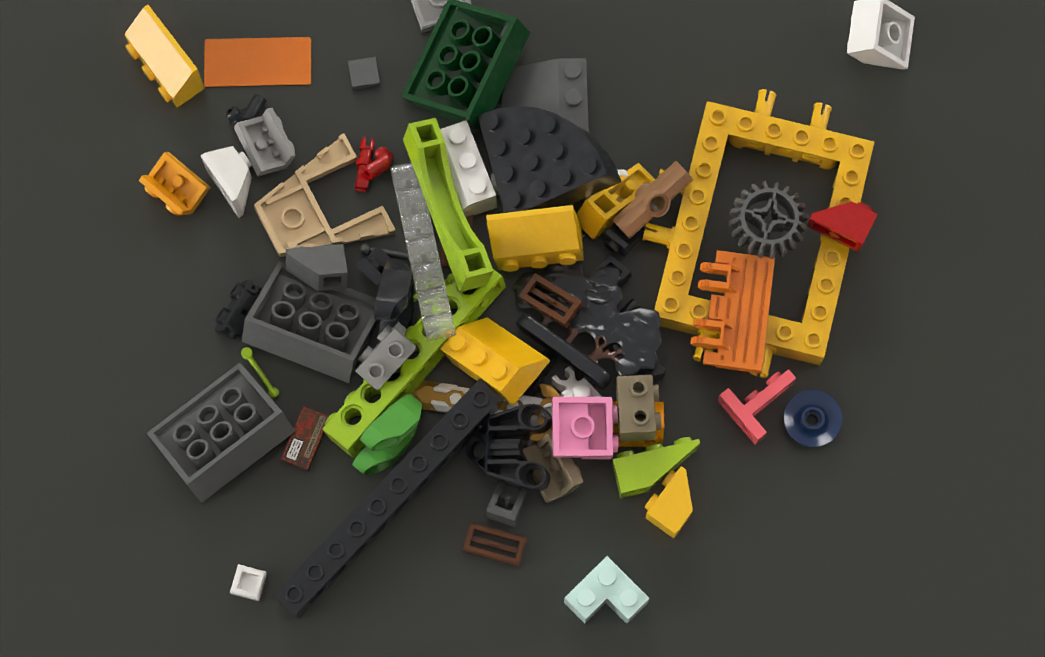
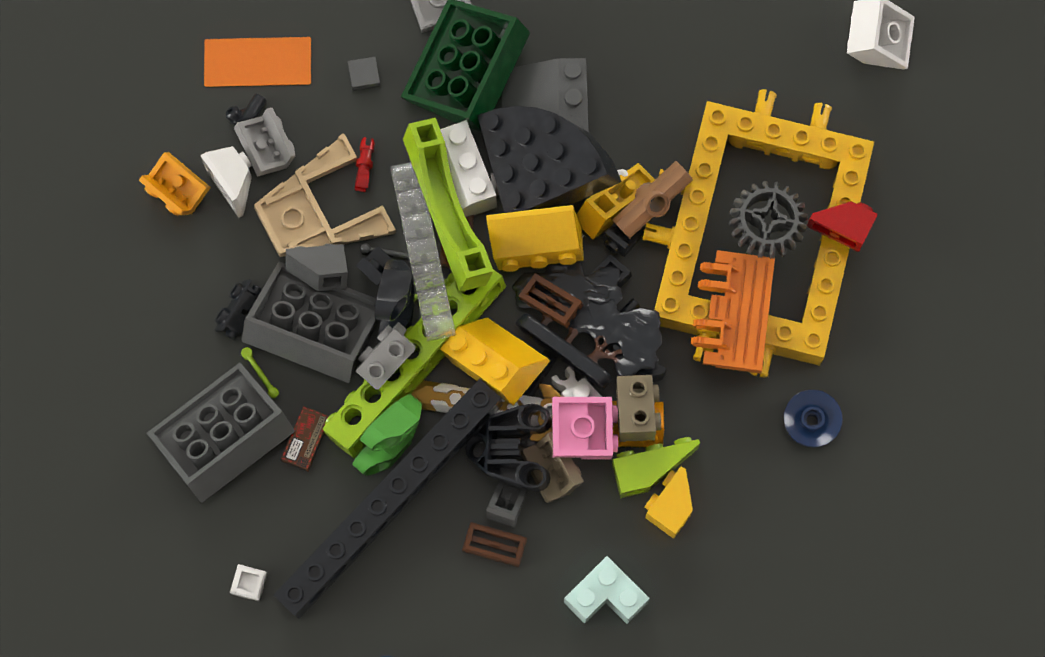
(163, 58): yellow slope -> none
(381, 164): red arm -> none
(755, 402): coral bracket -> none

